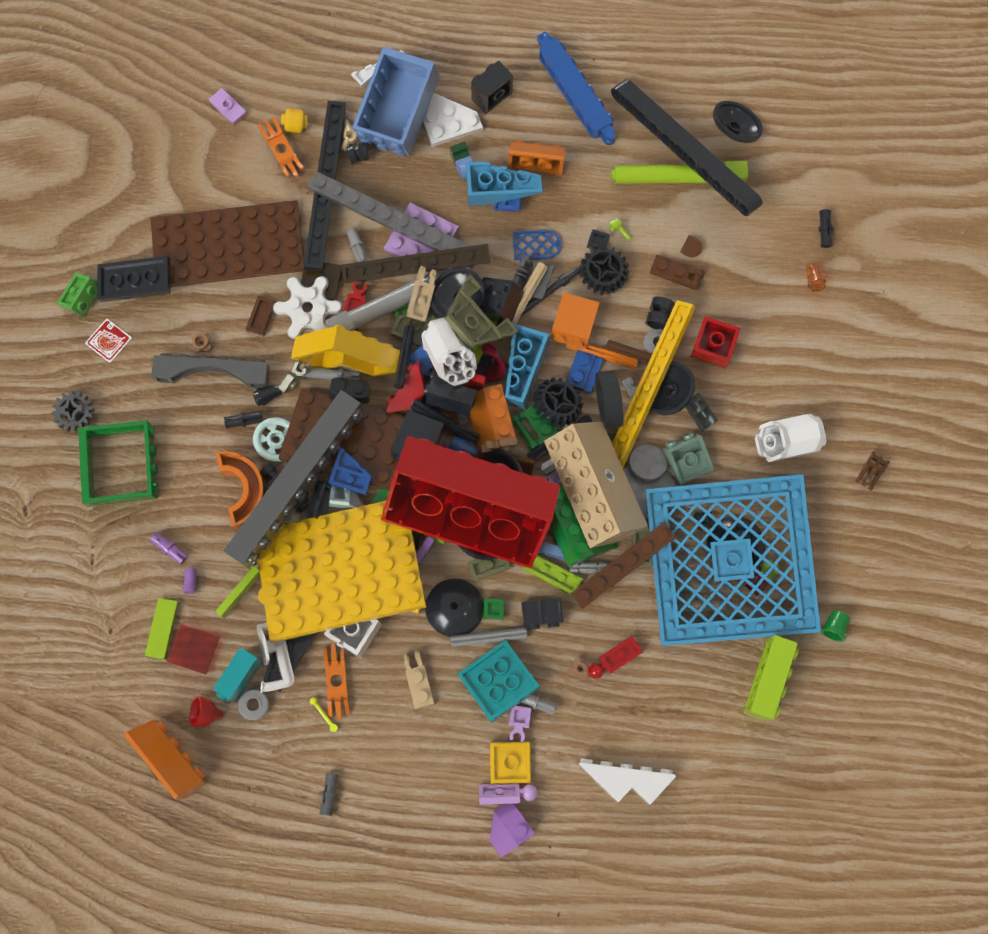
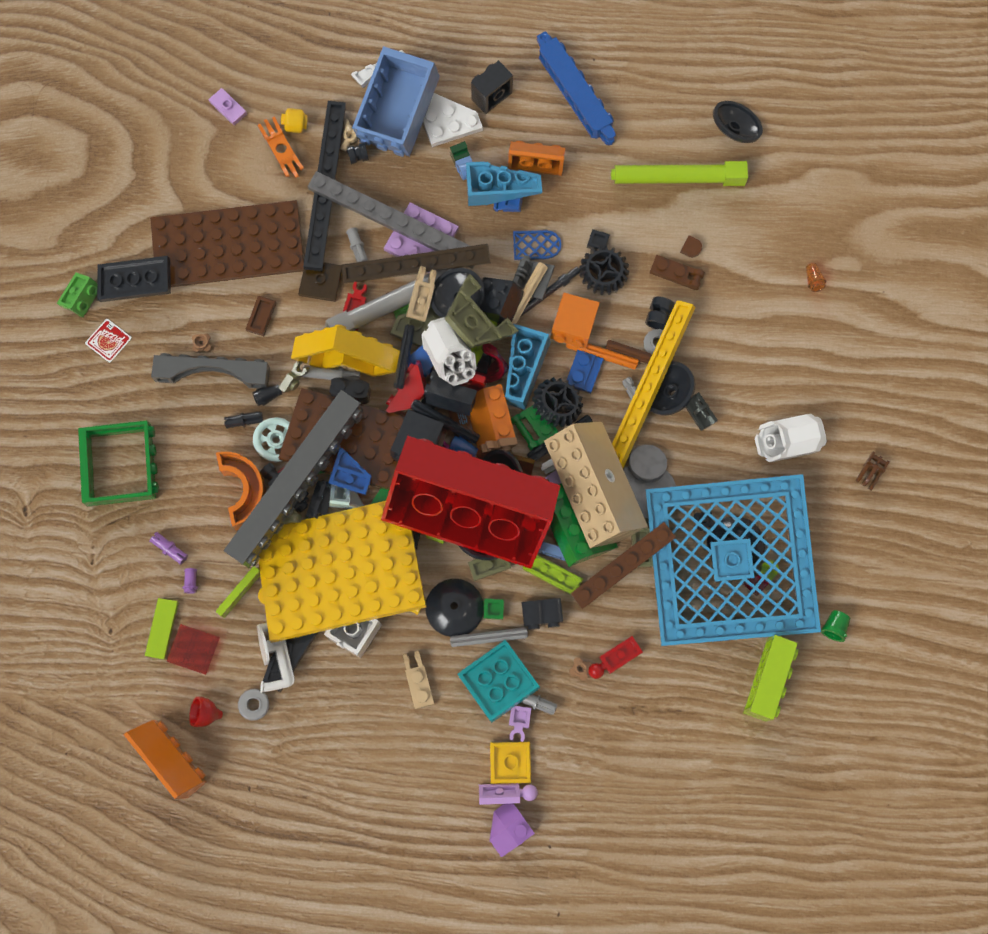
(66, 407): dark grey gear -> none
(237, 676): teal brick -> none
(294, 306): white plate -> none
(328, 794): dark grey pin -> none
(333, 727): neon yellow hinge -> none
(340, 692): orange piece -> none
(425, 549): medium lavender tile -> none
(587, 567): light grey axle -> none
(609, 399): black tyre -> none
(617, 225): lime hand -> none
(619, 780): white slope -> none
(687, 147): black beam -> none
(688, 457): sand green plate -> none
(715, 342): red brick -> none
(825, 228): black pin -> none

